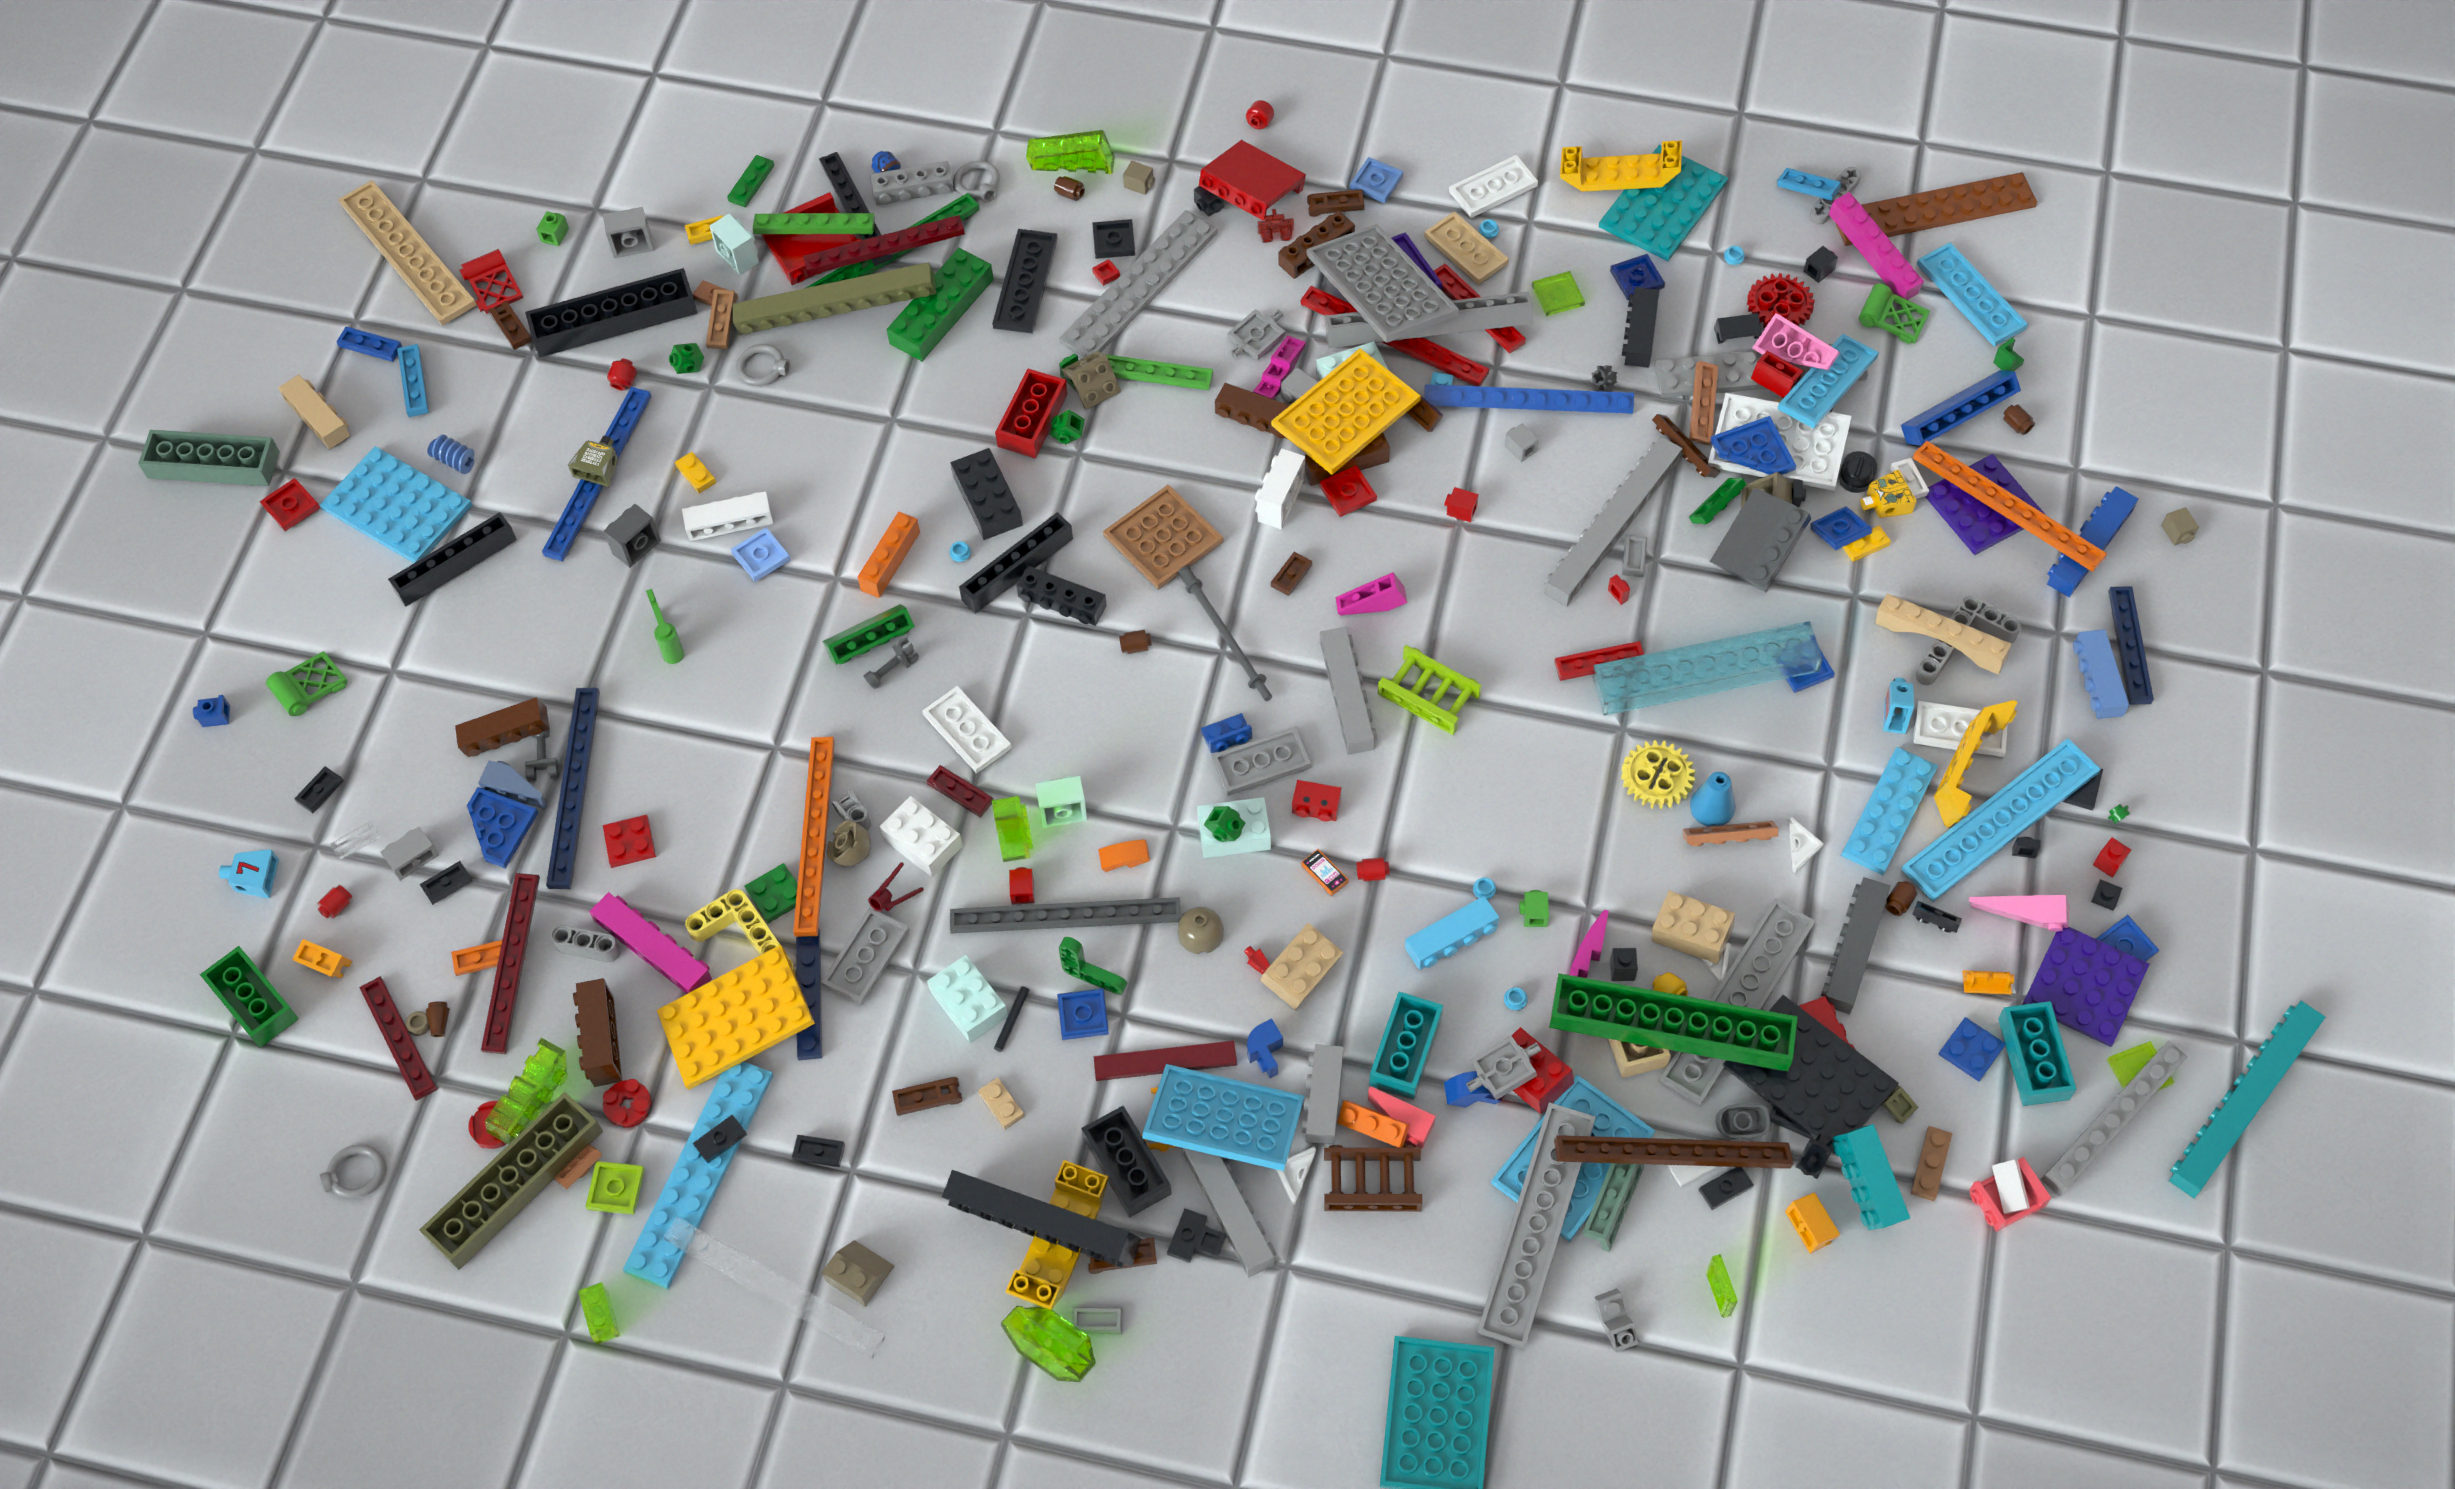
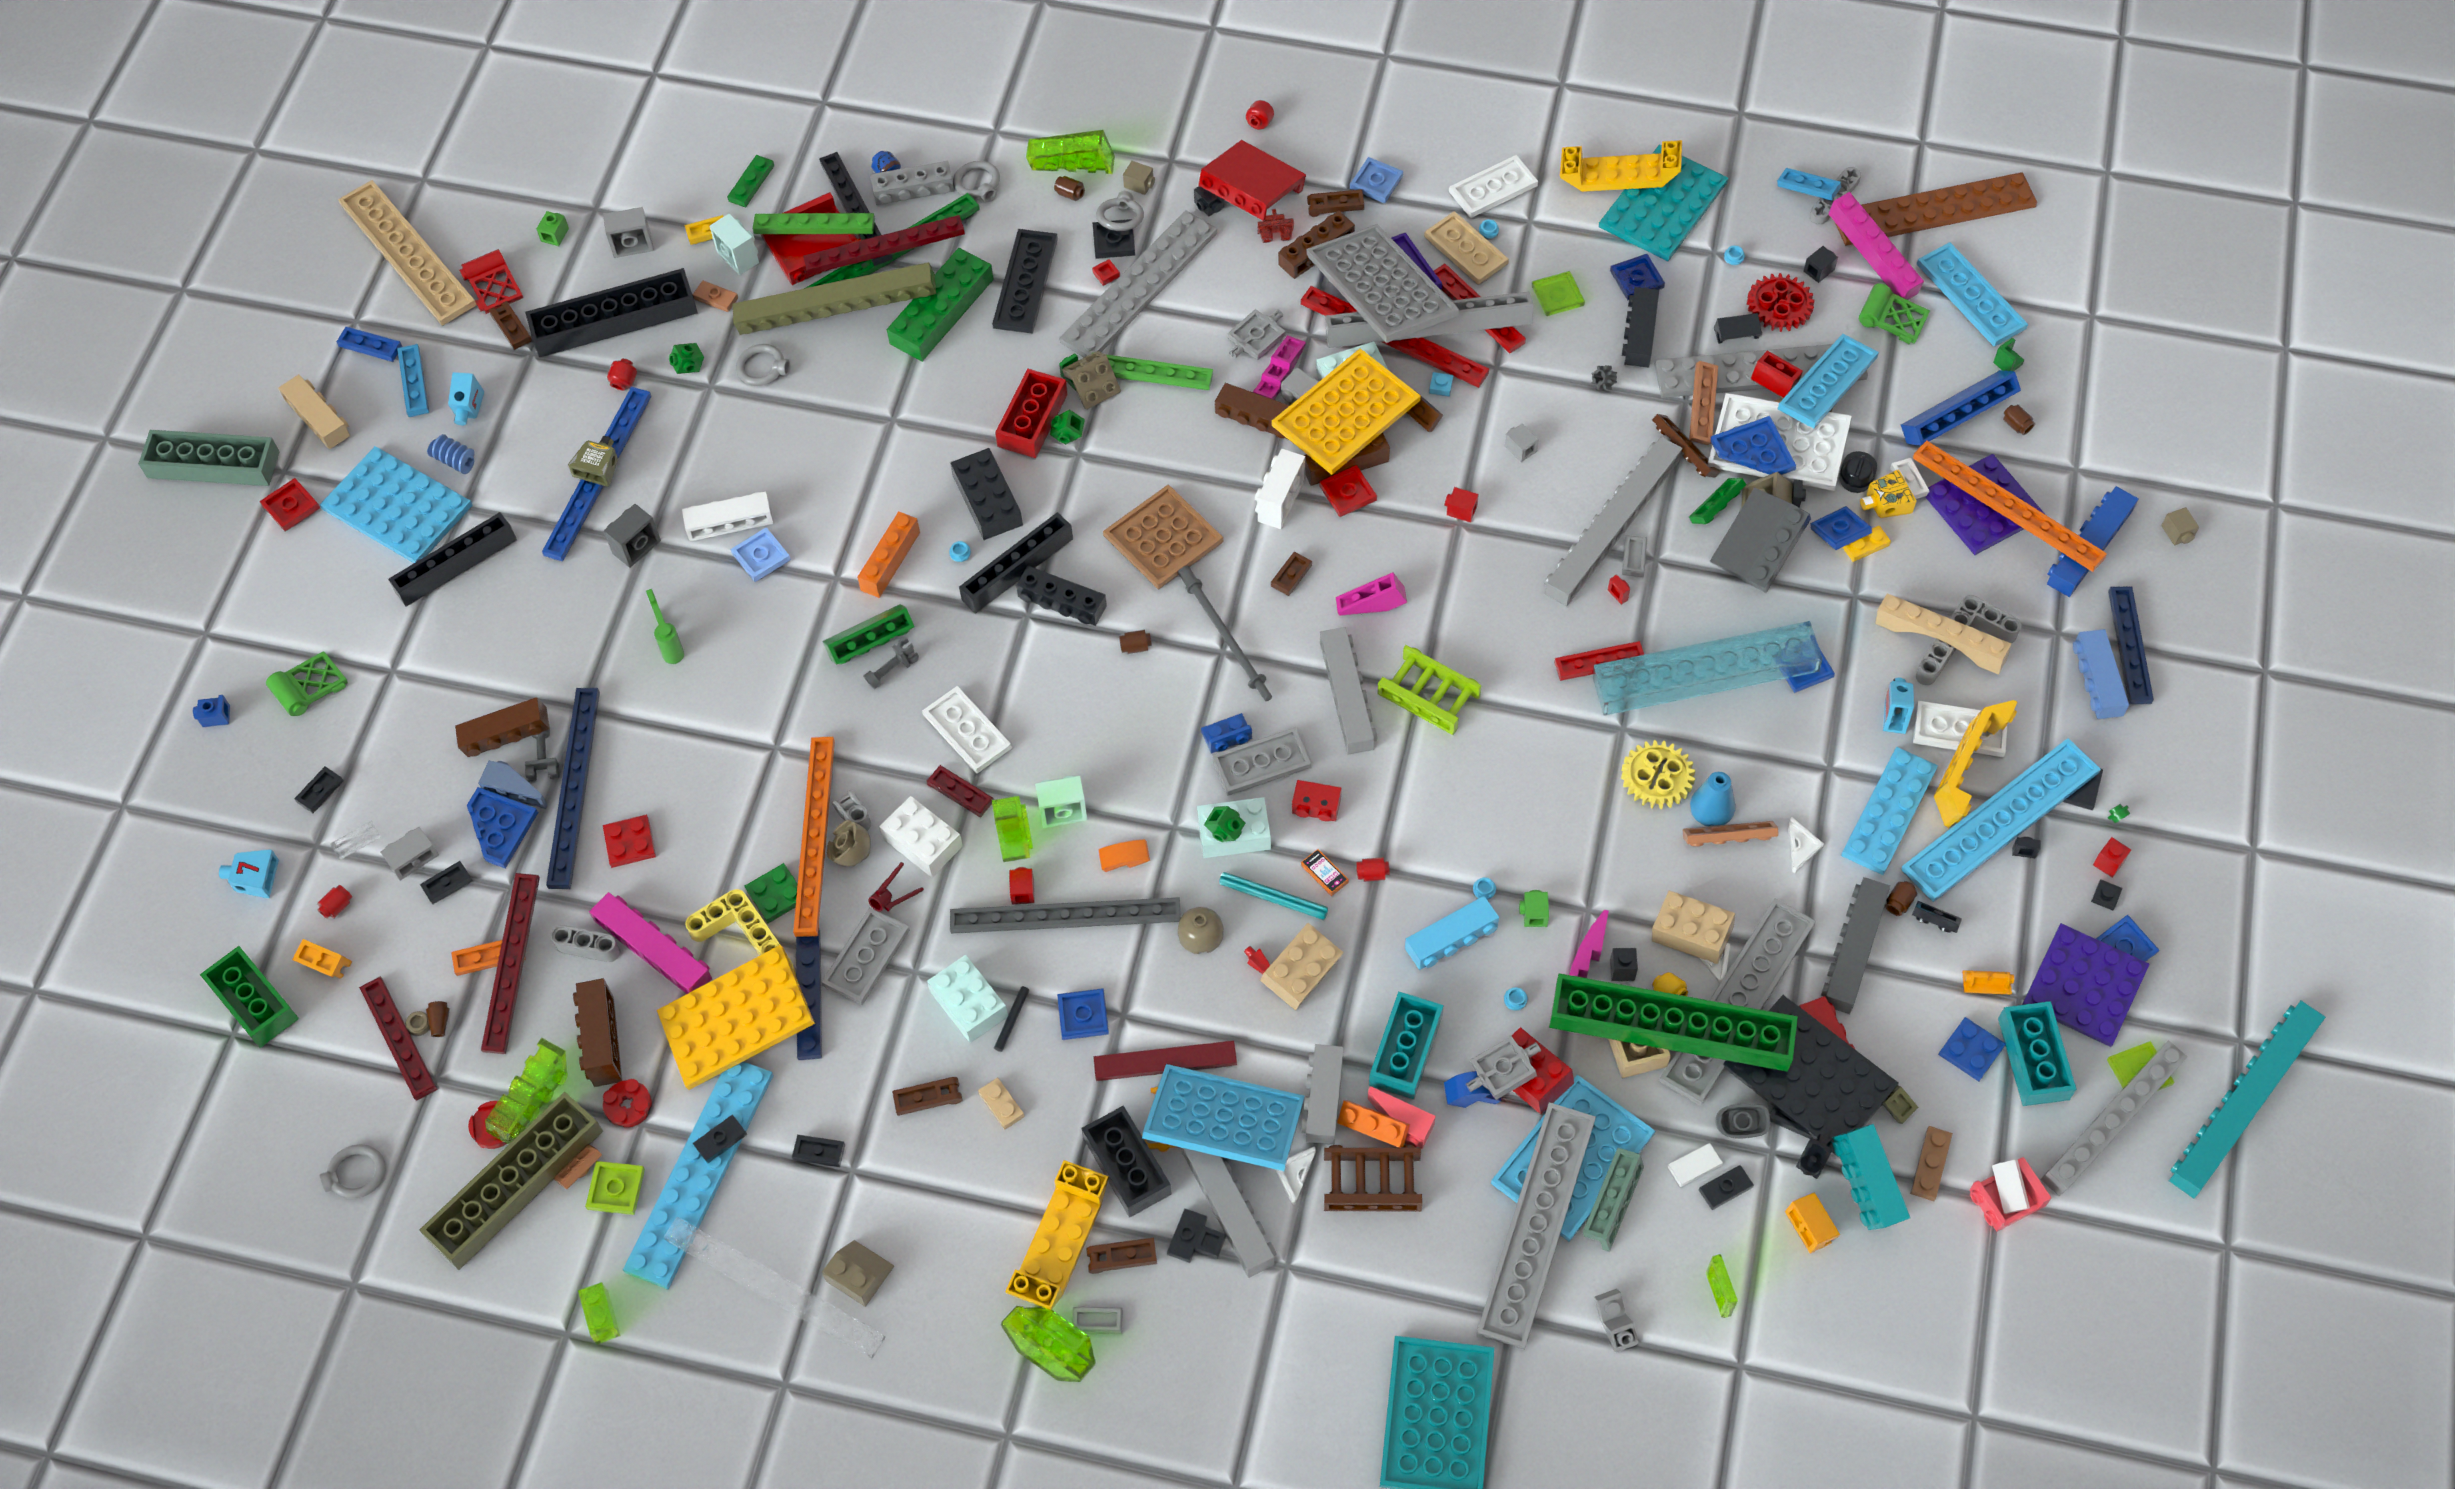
(465, 397): none -> medium azure torso
(695, 472): yellow plate -> none
(720, 319): medium nougat plate -> none
(1041, 1218): black brick -> none
(1074, 964): green beam -> none
(1123, 201): none -> light grey piece
(1261, 1043): blue brick -> none
(1273, 895): none -> teal axle
(1529, 398): blue plate -> none
(1673, 1152): reddish brown plate -> none
(1795, 345): bright pink wedge -> none
(2037, 910): bright pink wedge -> none

